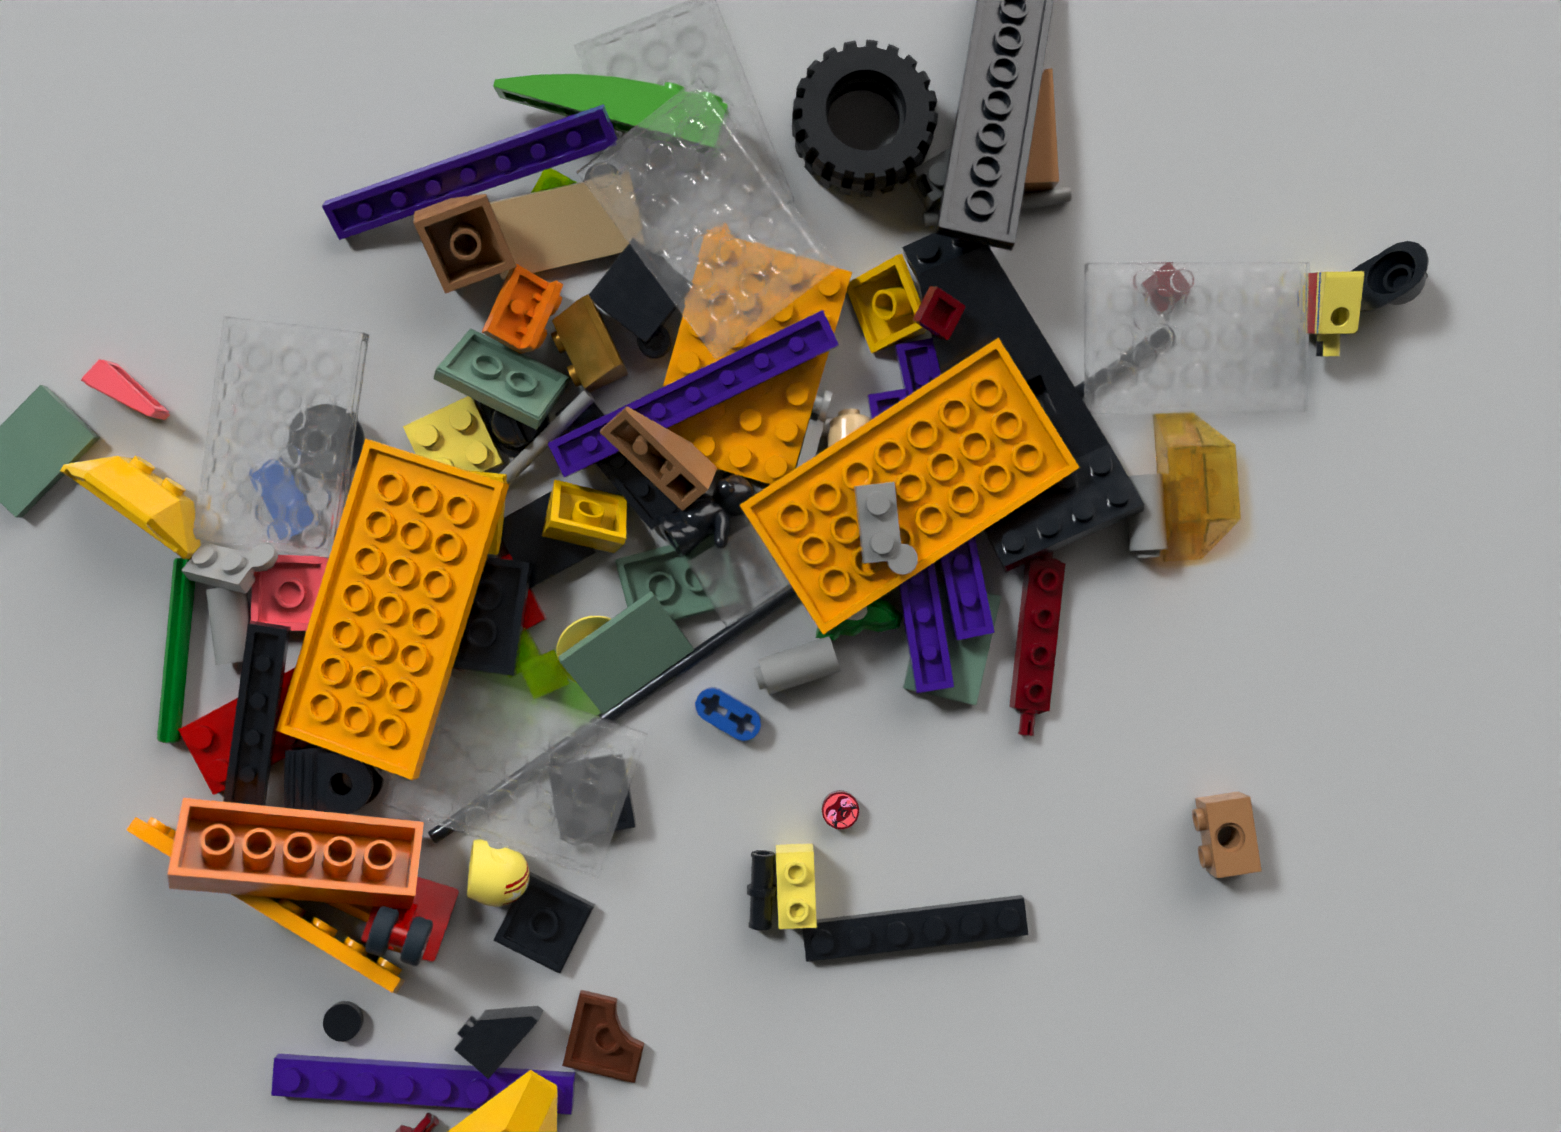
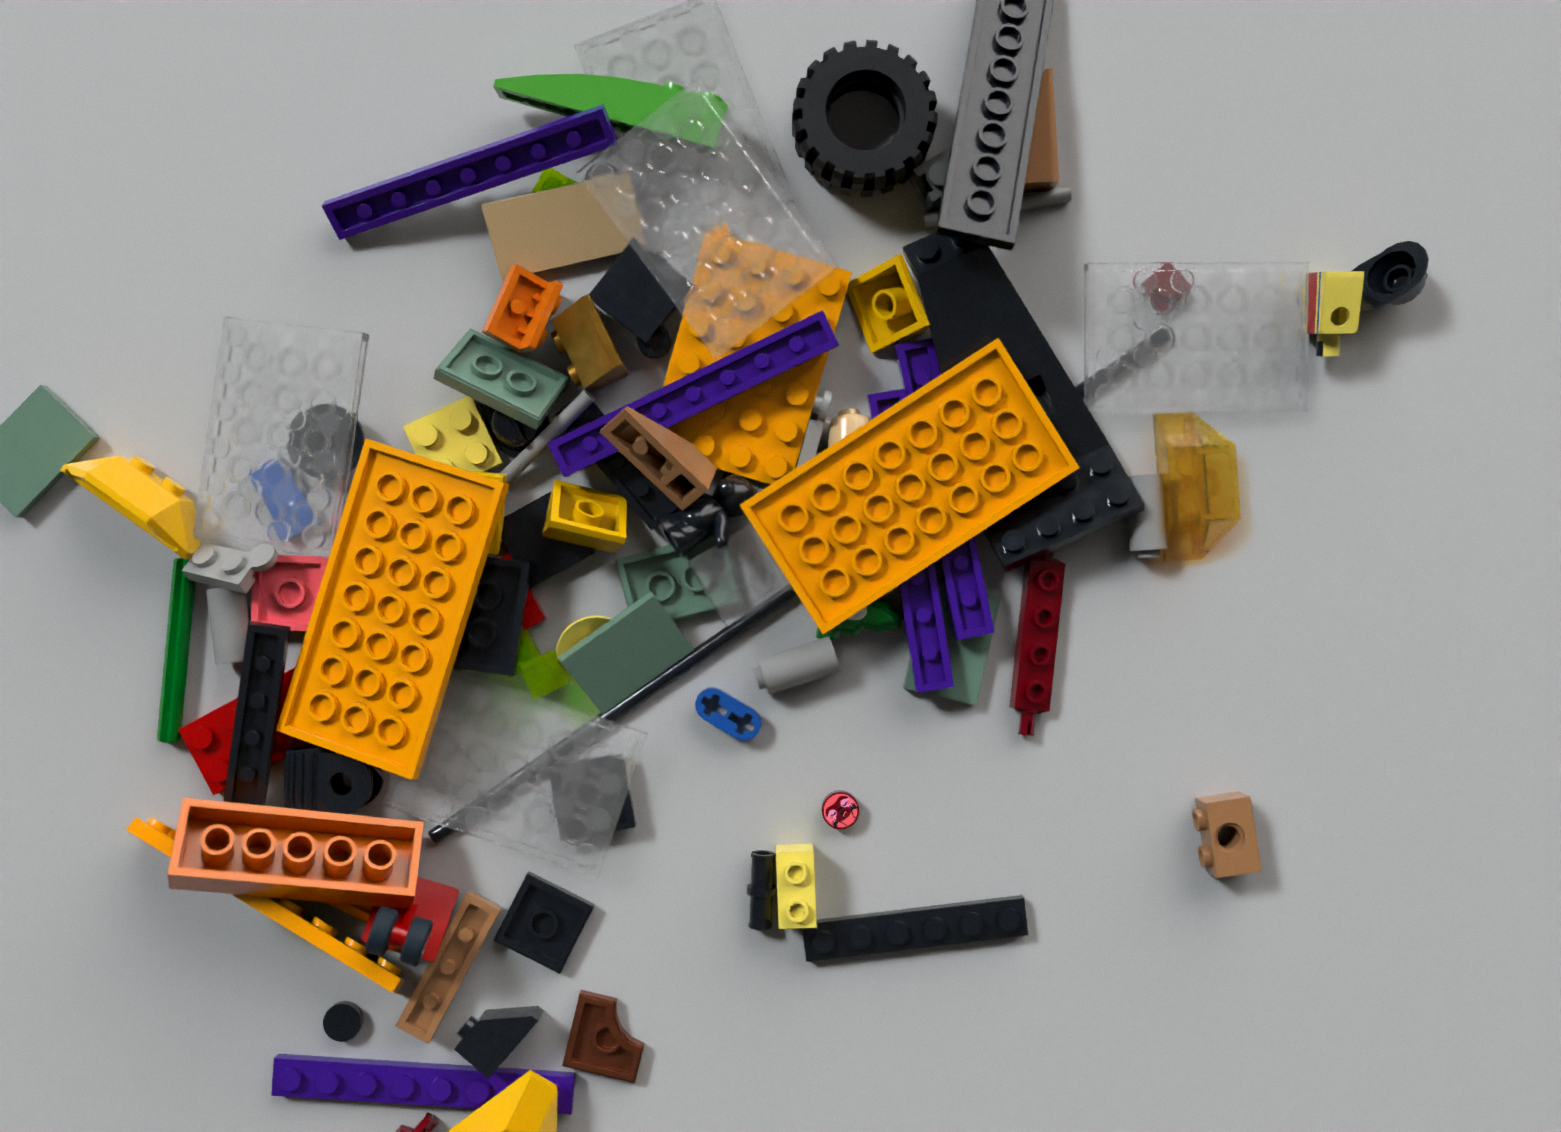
(118, 384): coral slope -> none
(449, 969): none -> medium nougat plate
(463, 241): medium nougat slope -> none
(496, 875): light yellow helmet -> none
(880, 528): light grey hinge -> none
(939, 313): dark red plate -> none

